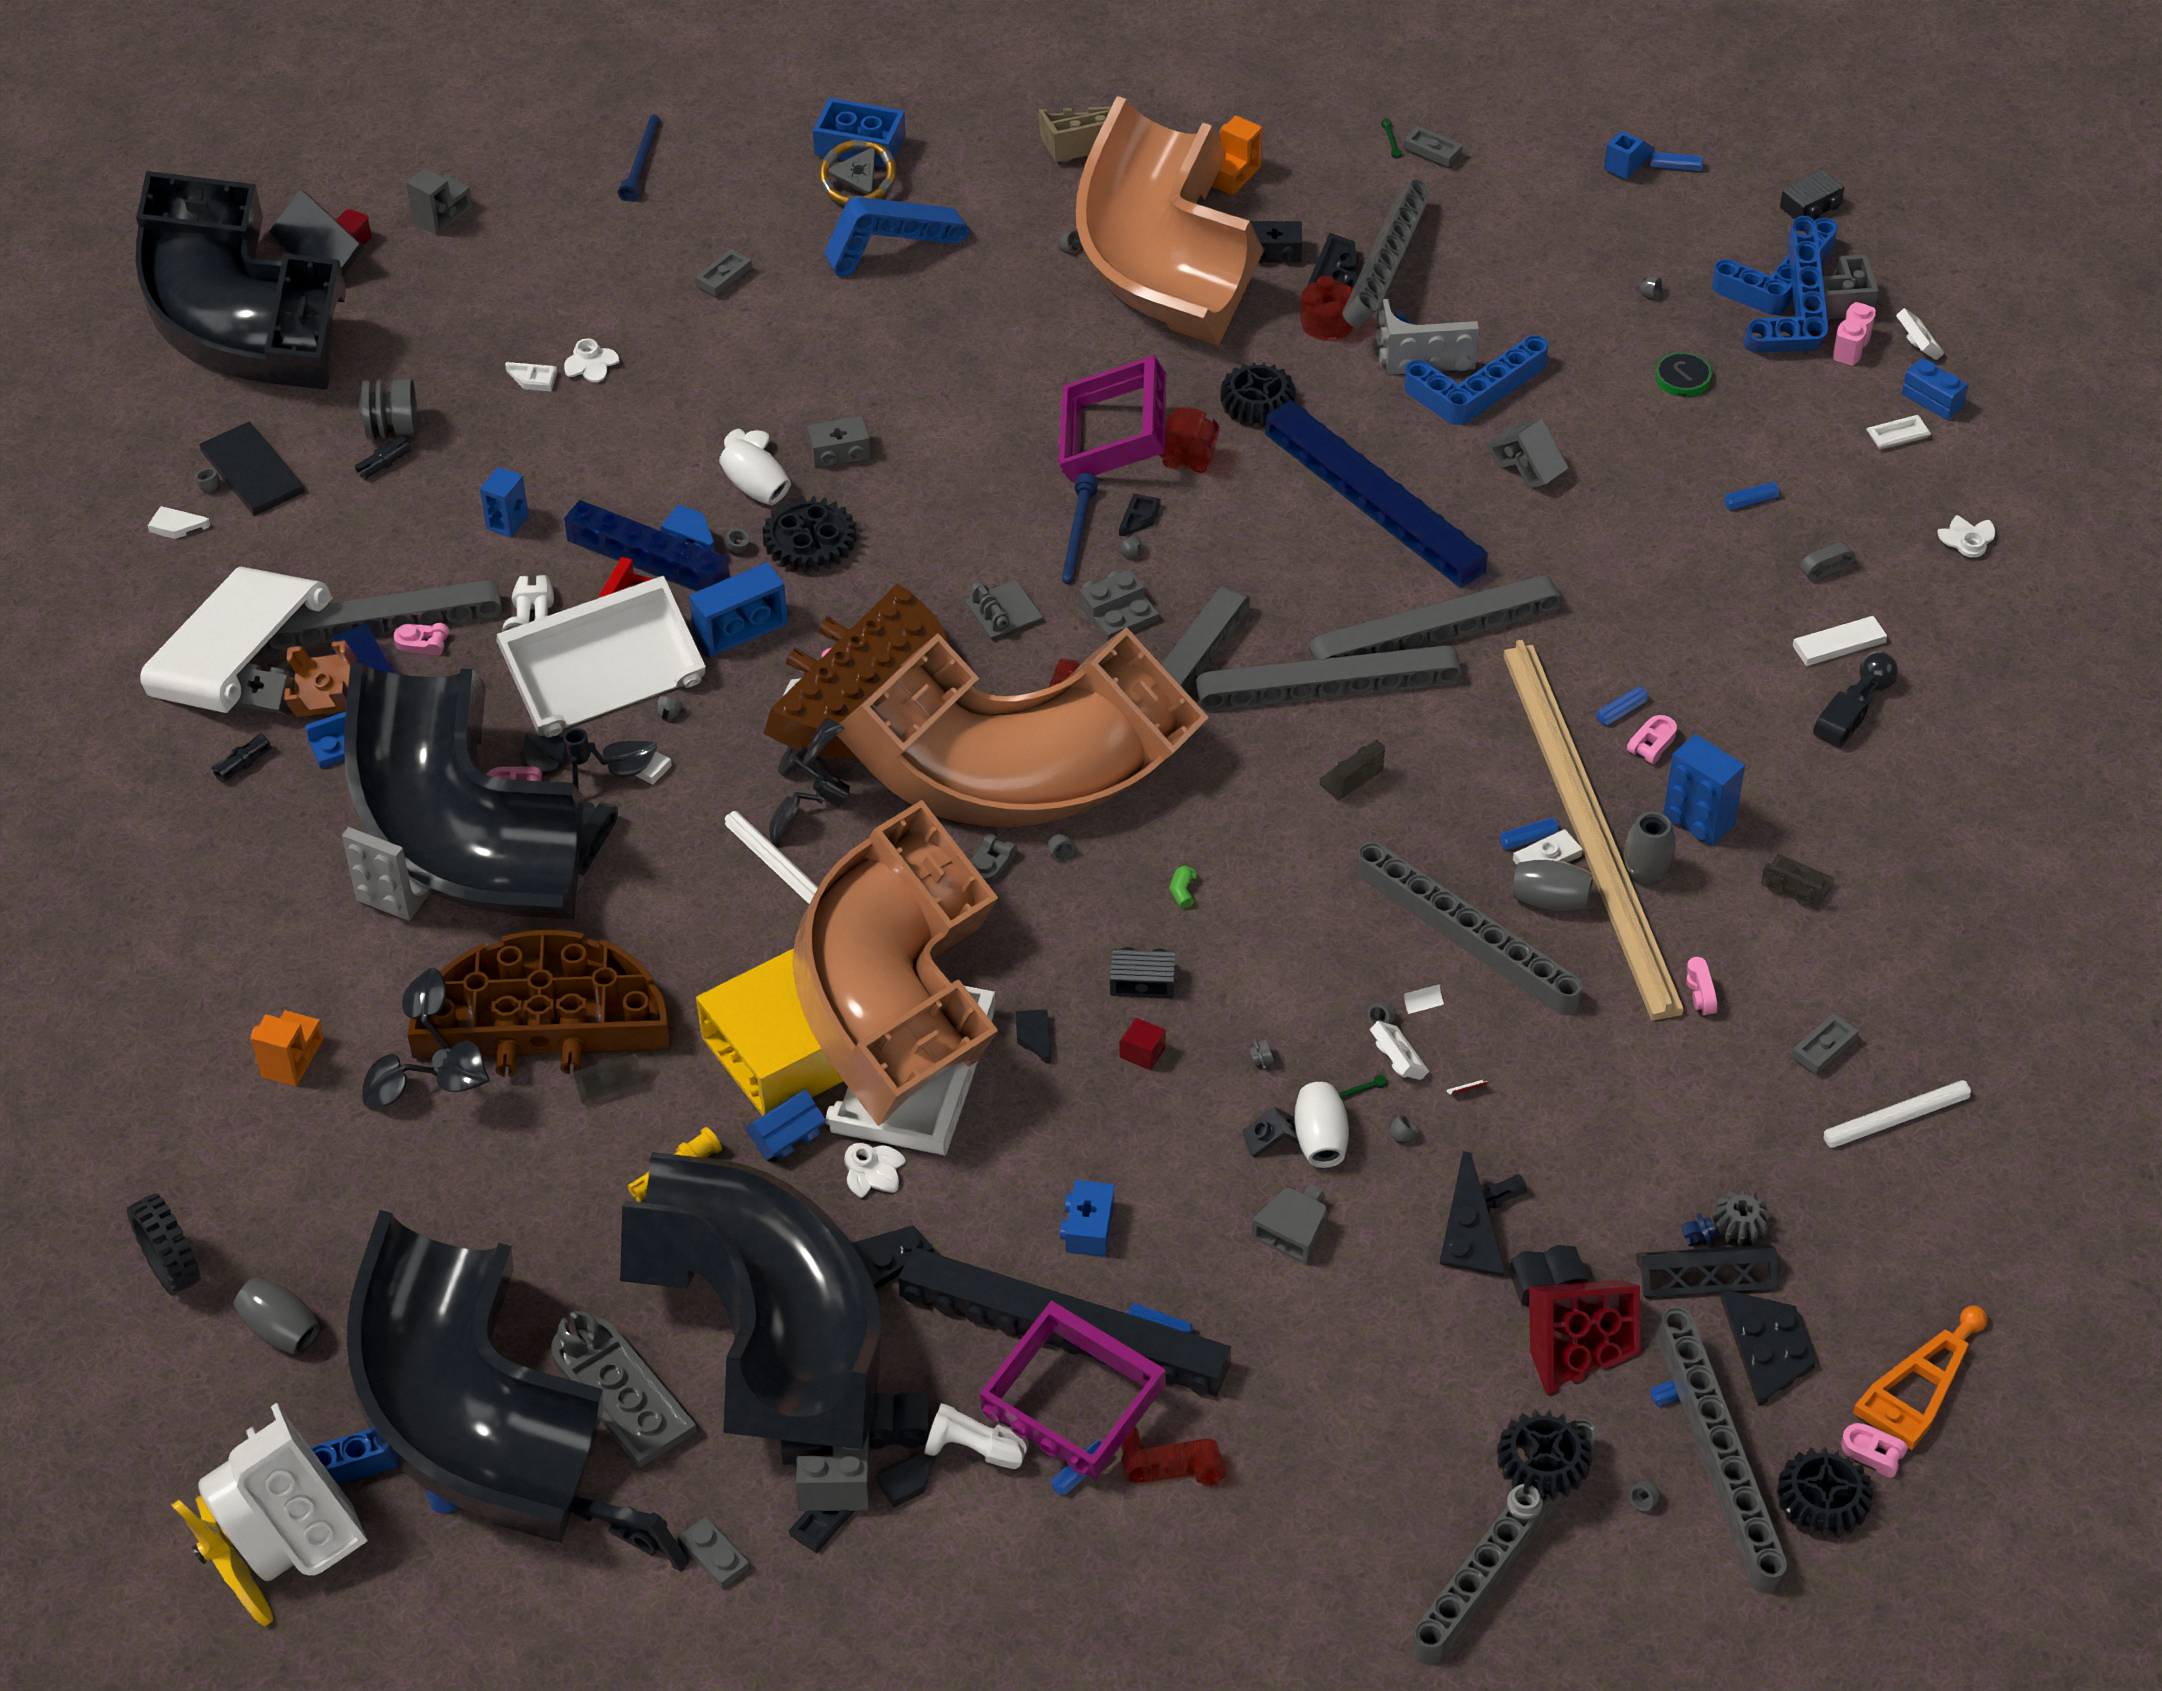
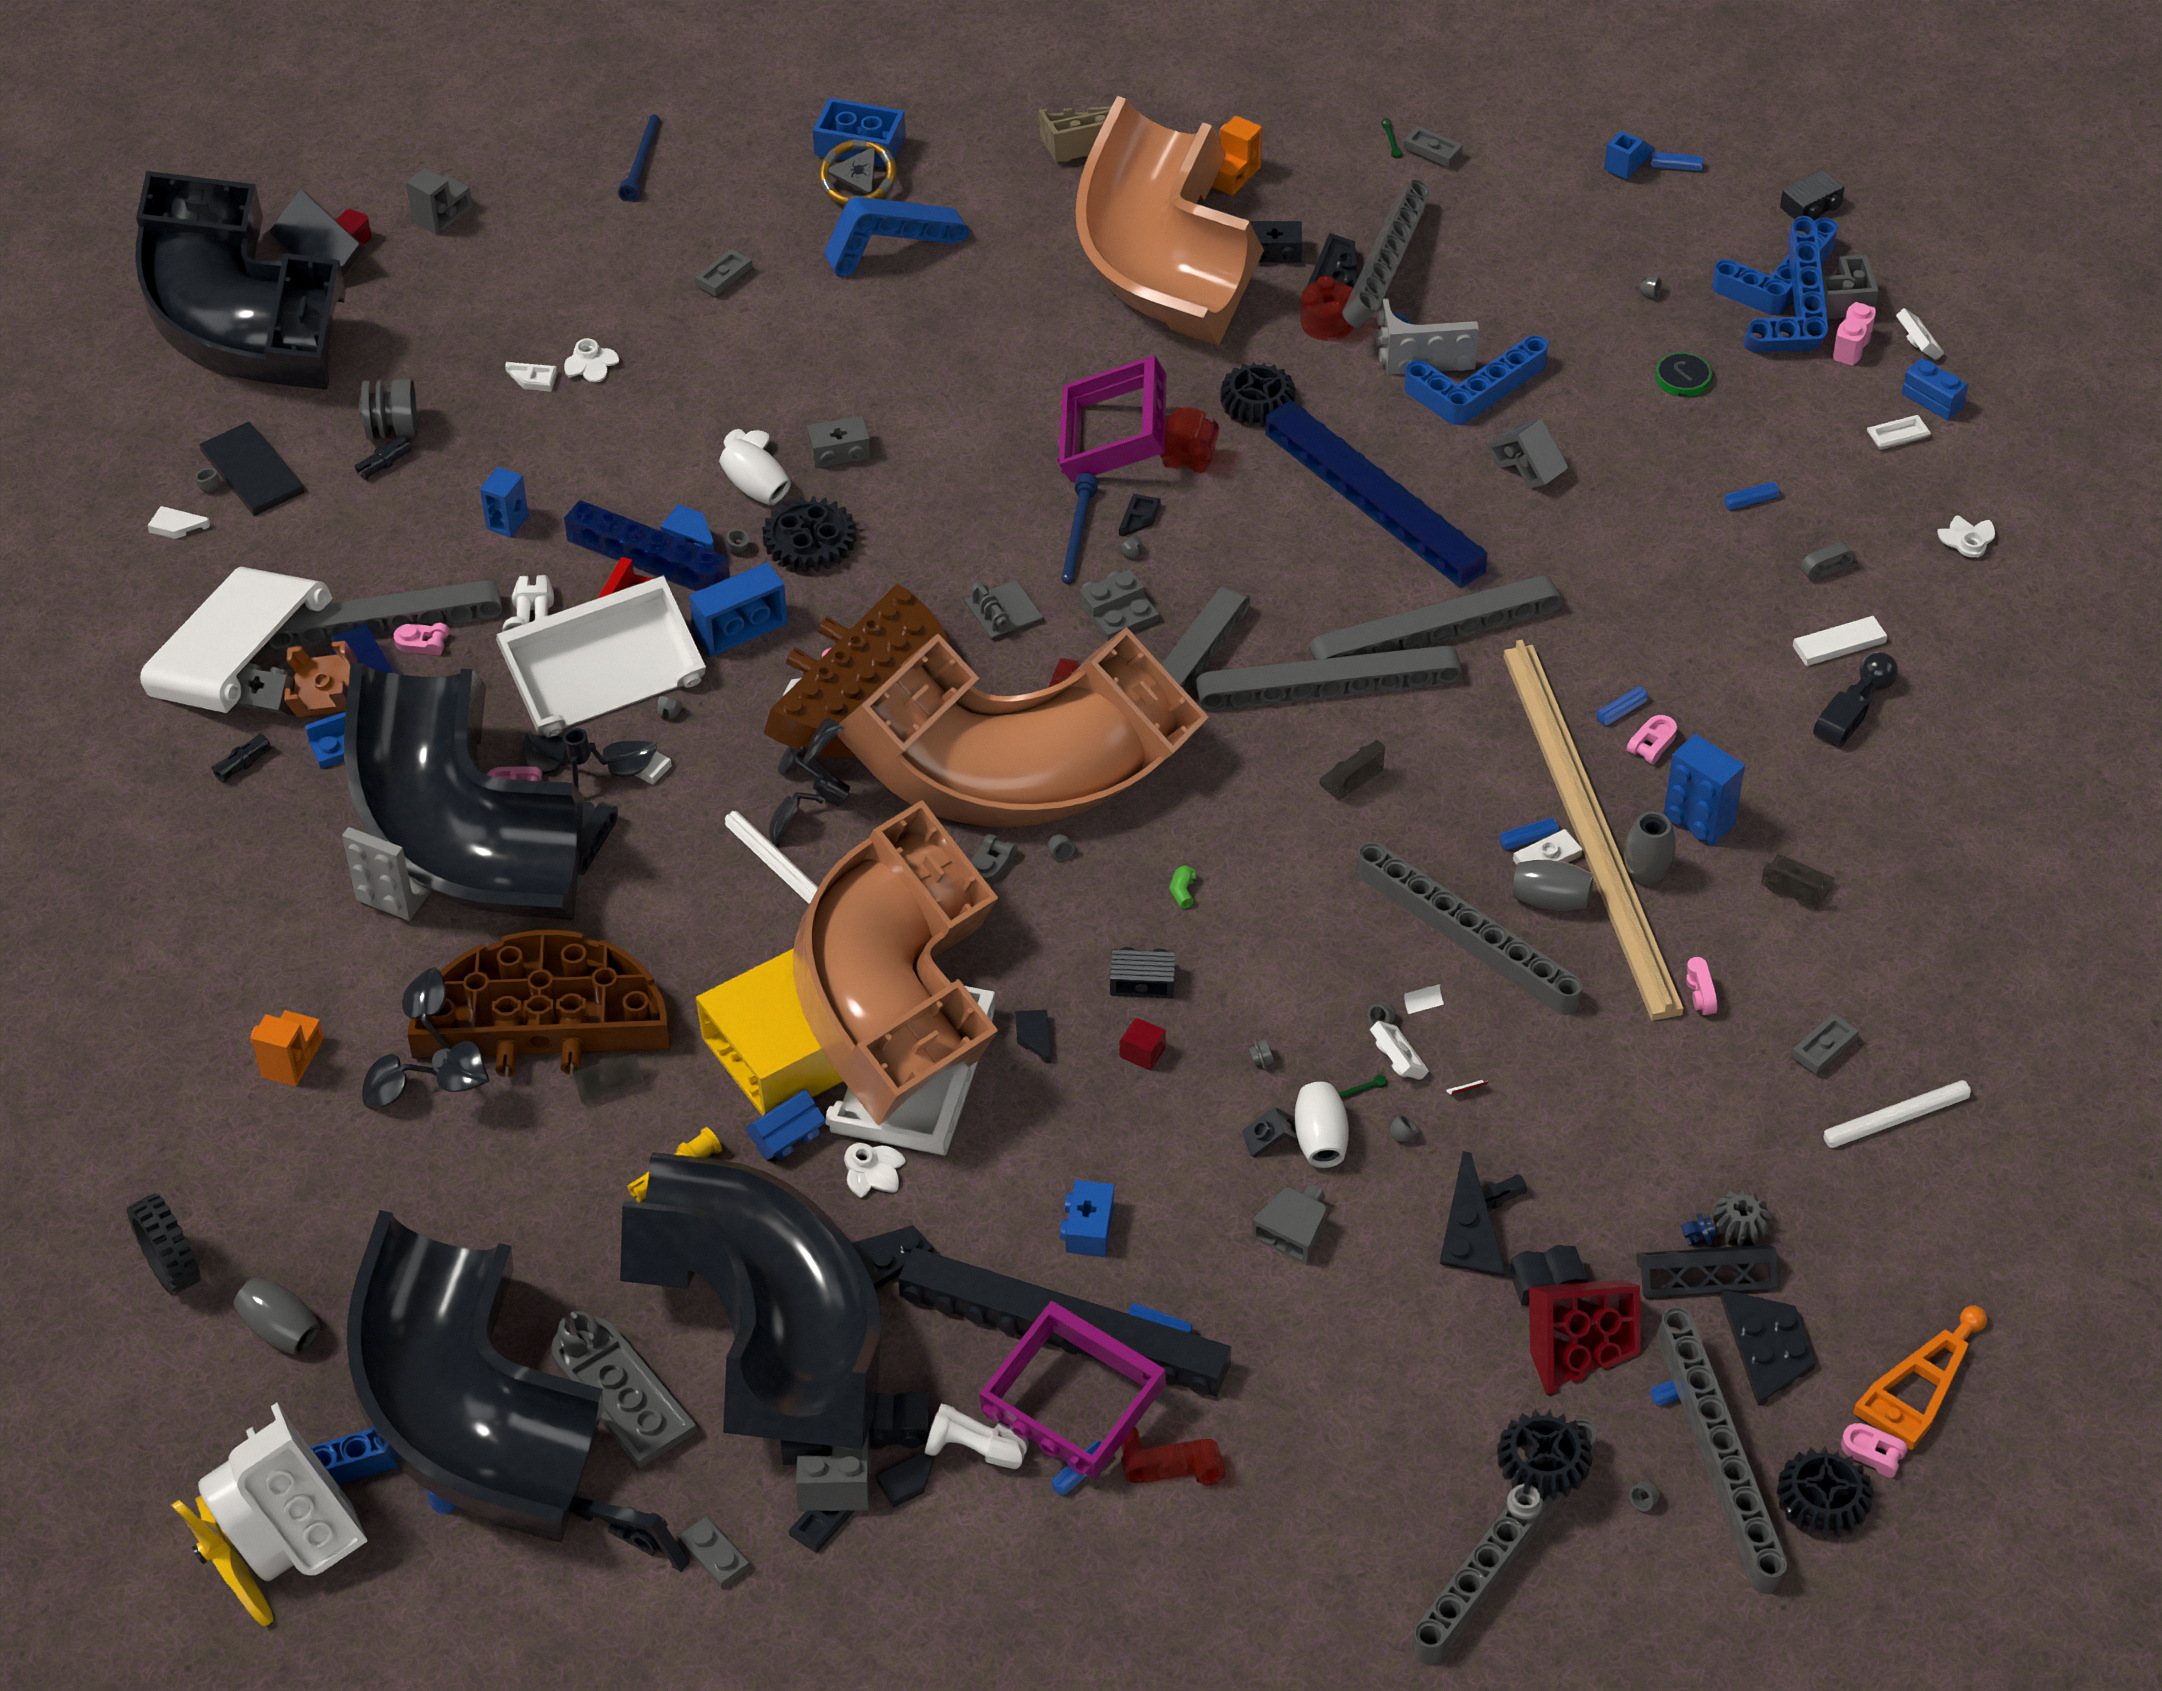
(1068, 239): dark grey hinge -> none

